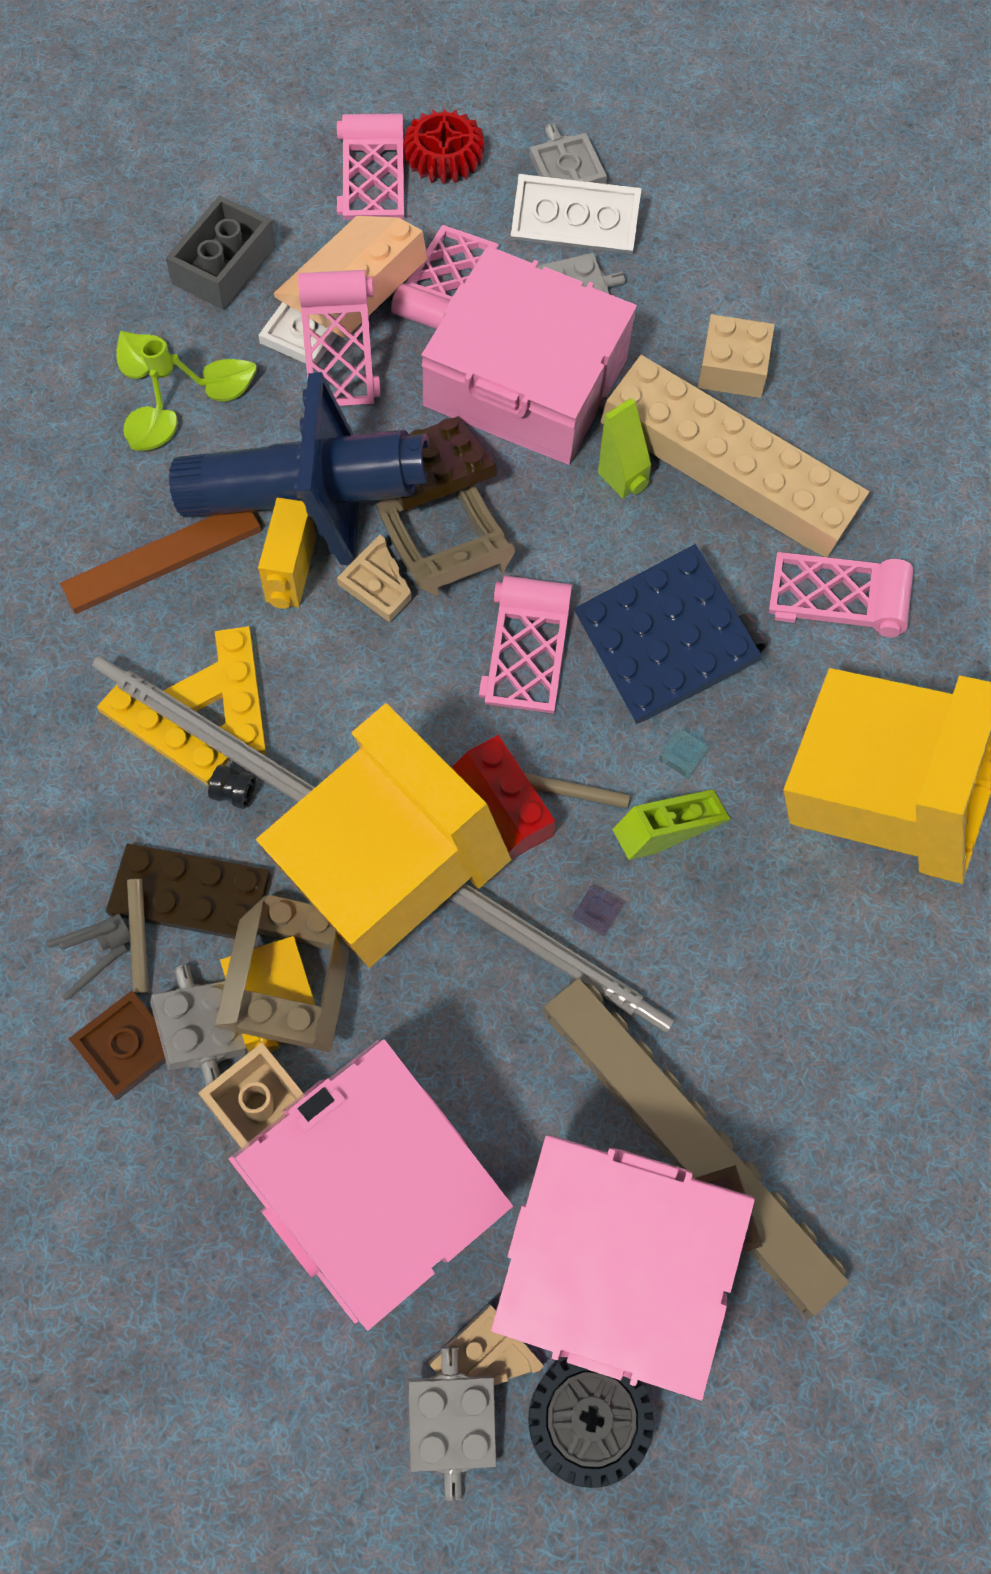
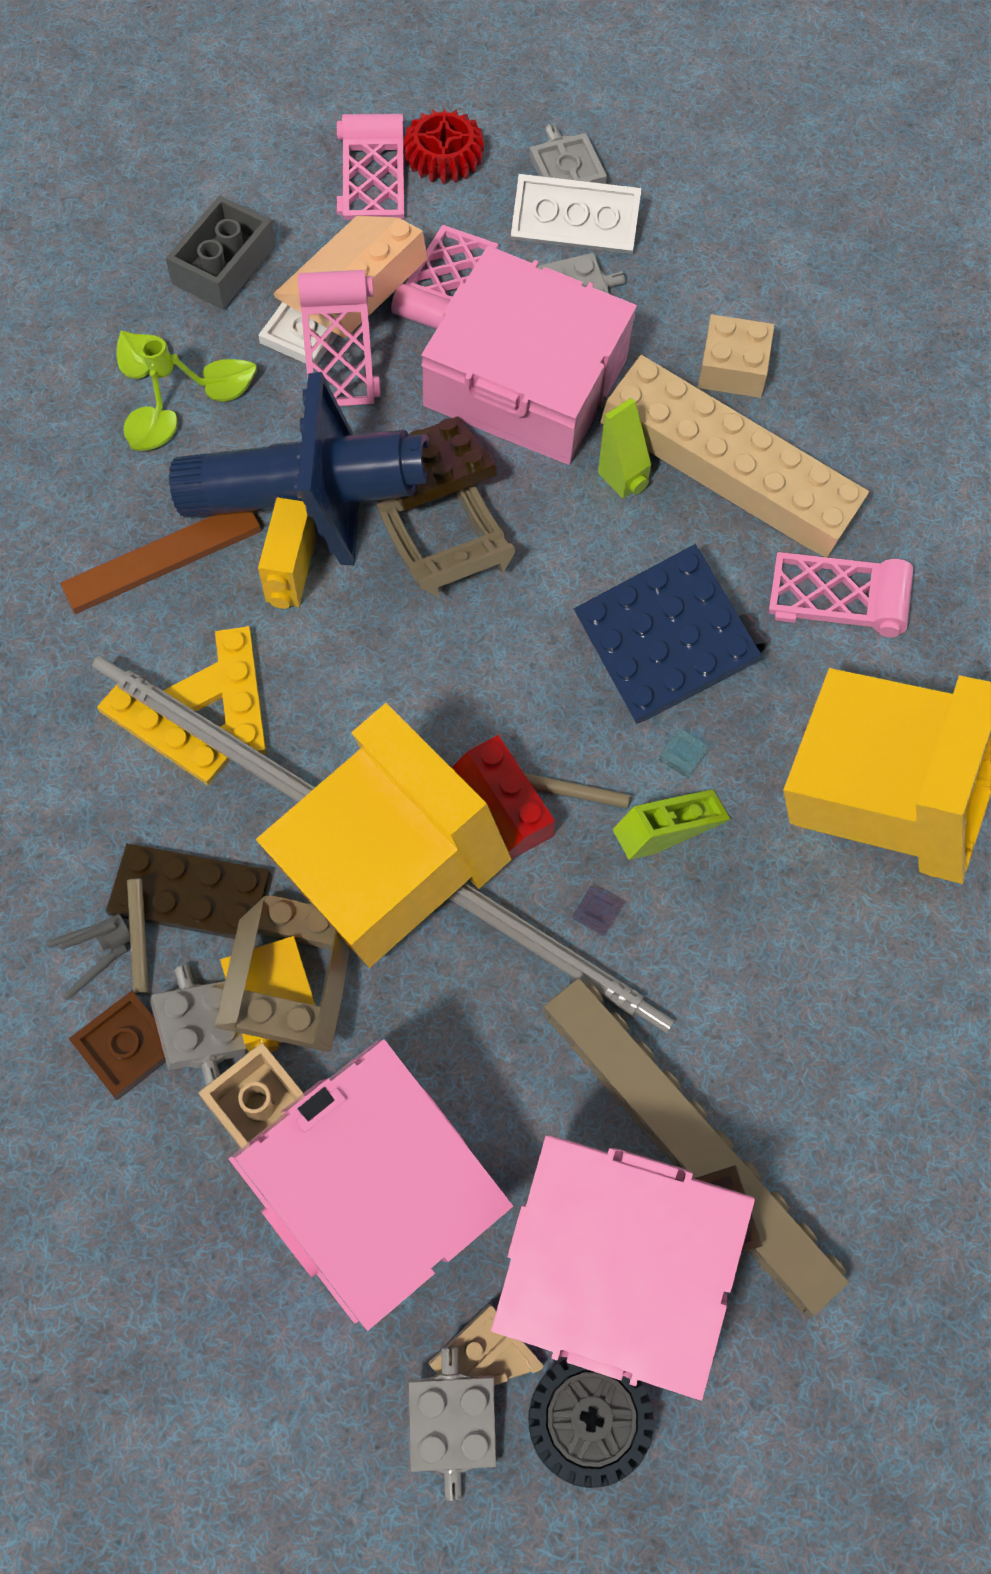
(230, 786): black wheel -> none
(376, 580): tan wing -> none
(536, 602): bright pink piece -> none

